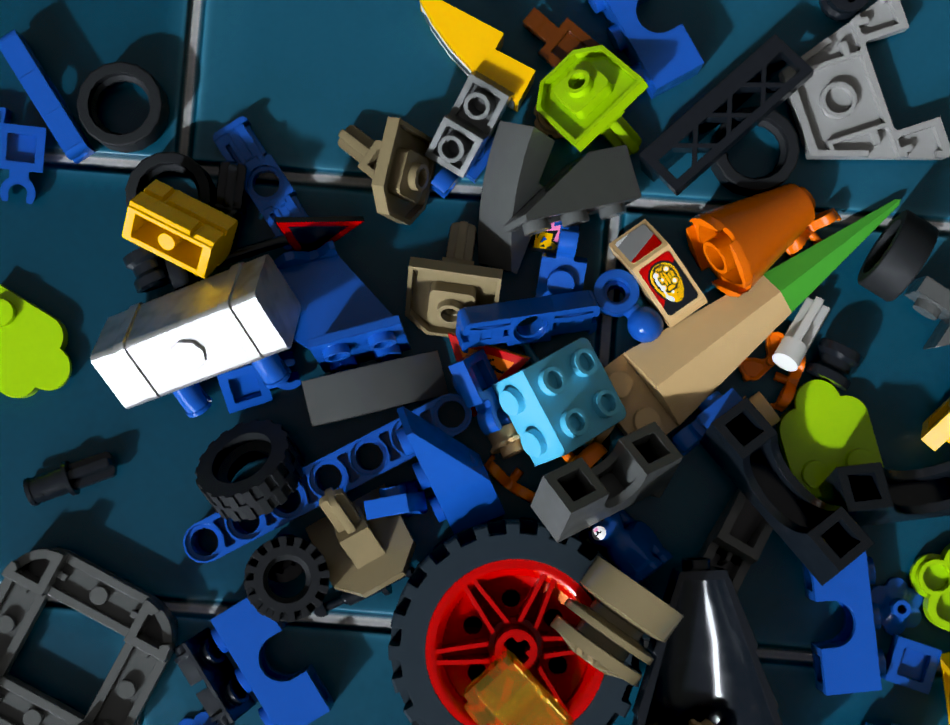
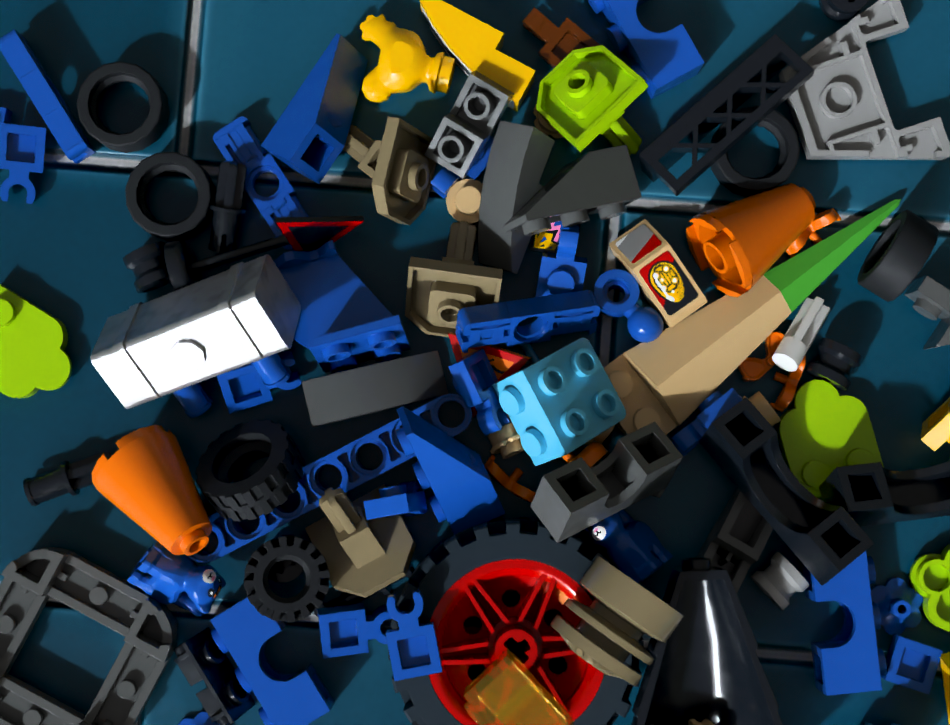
(155, 489): none -> orange cone
(176, 580): none -> blue animal
(179, 228): yellow brick -> none
(320, 113): none -> blue slope
(347, 629): none -> blue plate
(402, 62): none -> yellow animal
(413, 645): none -> blue plate
(464, 200): none -> tan plate
(780, 580): none -> light grey wheel

